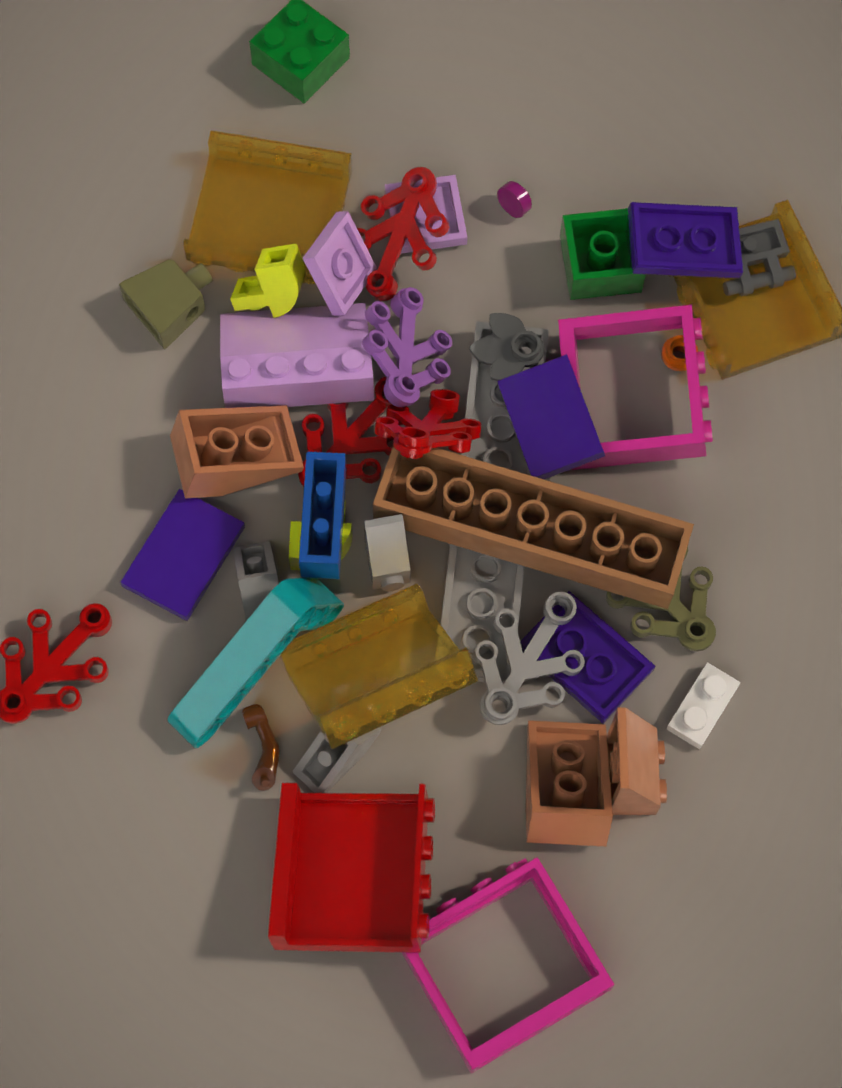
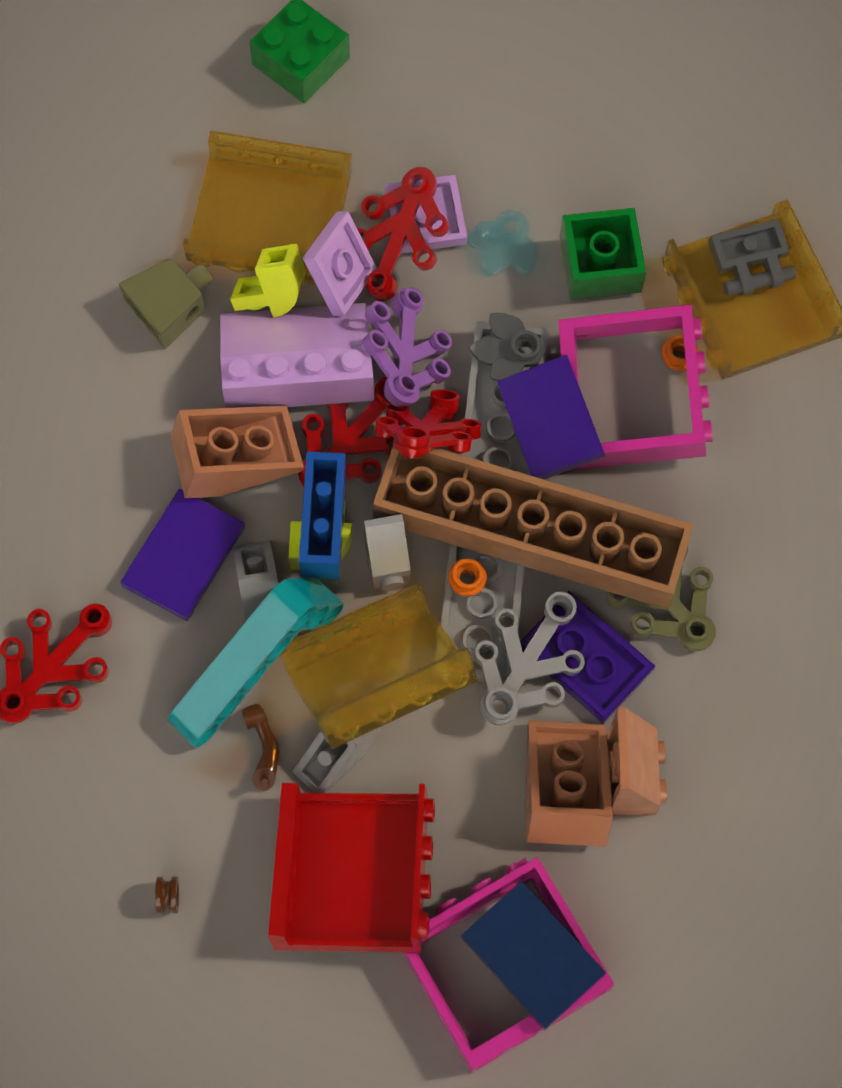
(167, 894): none -> reddish brown bush
(467, 566): none -> orange plate
(503, 248): none -> clear light blue plate
(514, 199): magenta tile -> none
(533, 955): none -> dark blue tile
(685, 240): dark purple tile -> none
(703, 705): white plate -> none

